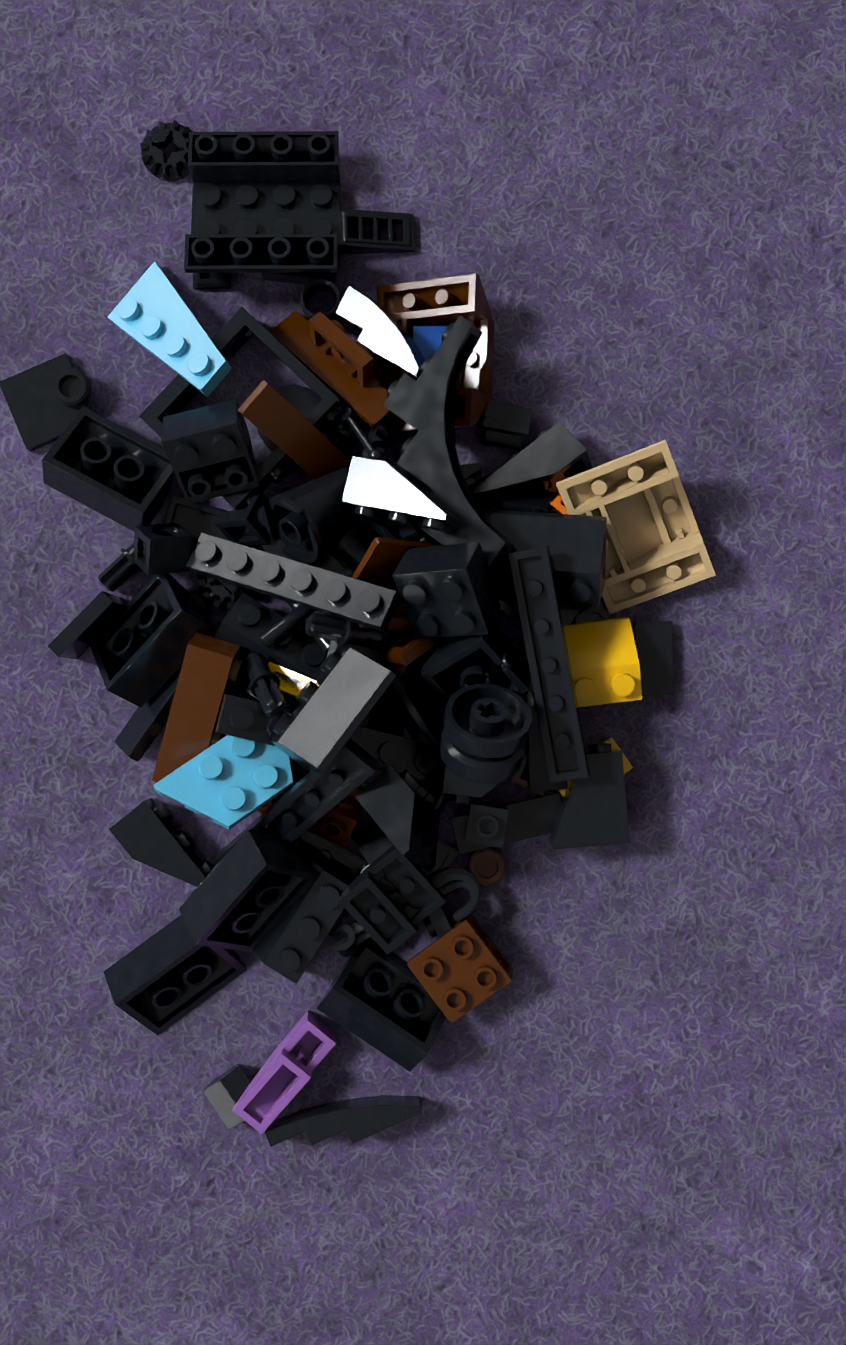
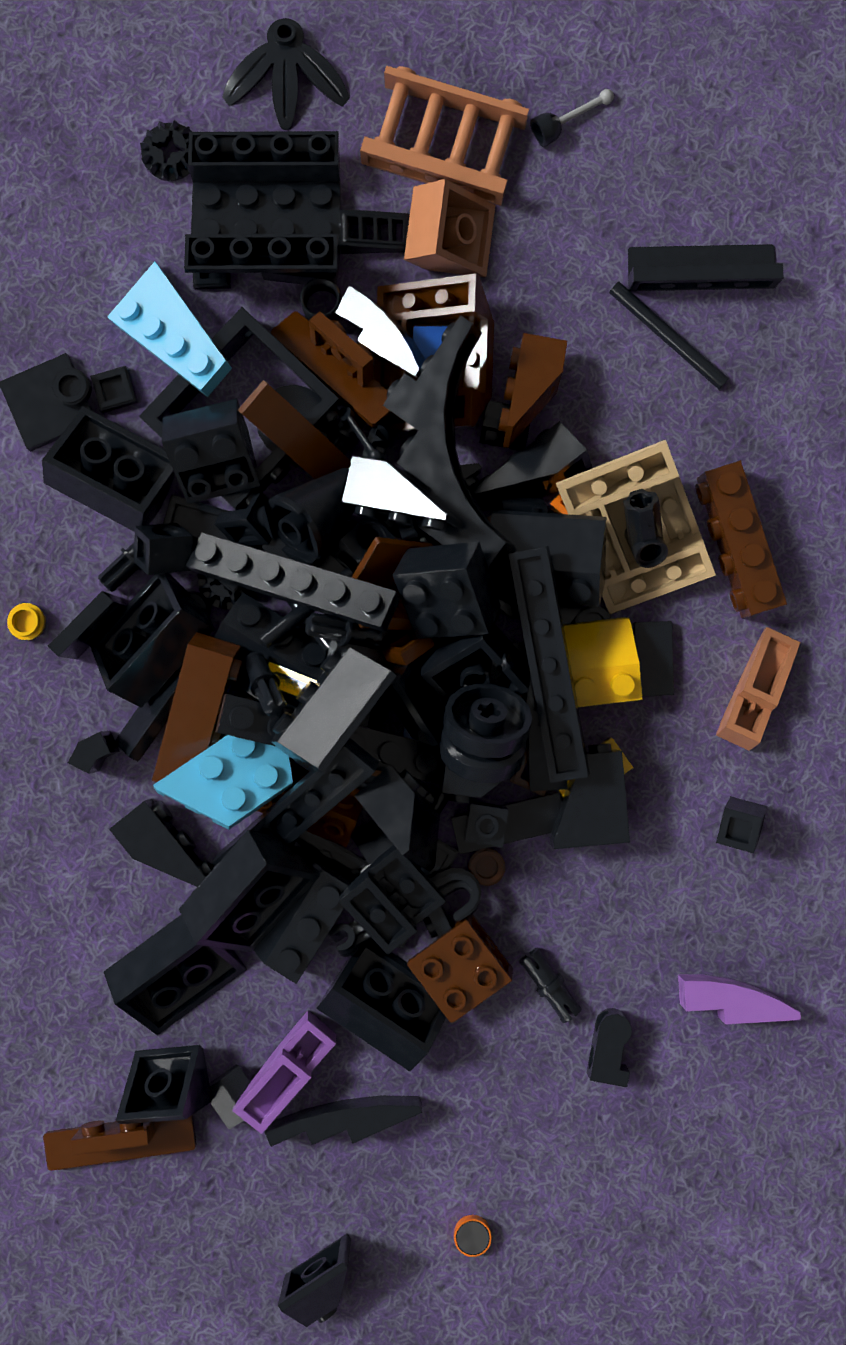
(26, 621): none -> yellow plate
(93, 751): none -> black piece
(112, 1142): none -> reddish brown bracket
(114, 389): none -> black tile
(165, 1085): none -> black slope
(285, 56): none -> black plant
(316, 1285): none -> black slope
(417, 162): none -> nougat fence
(449, 229): none -> nougat slope
(472, 1235): none -> flat silver tile
(536, 381): none -> reddish brown slope
(550, 985): none -> black pin
(551, 125): none -> hinge
(609, 1037): none -> black leg
(644, 528): none -> black piece
(668, 335): none -> black bar
(703, 267): none -> black panel
(733, 1000): none -> medium lavender slope
(740, 539): none -> reddish brown brick
(741, 824): none -> black brick
(758, 689): none -> nougat slope

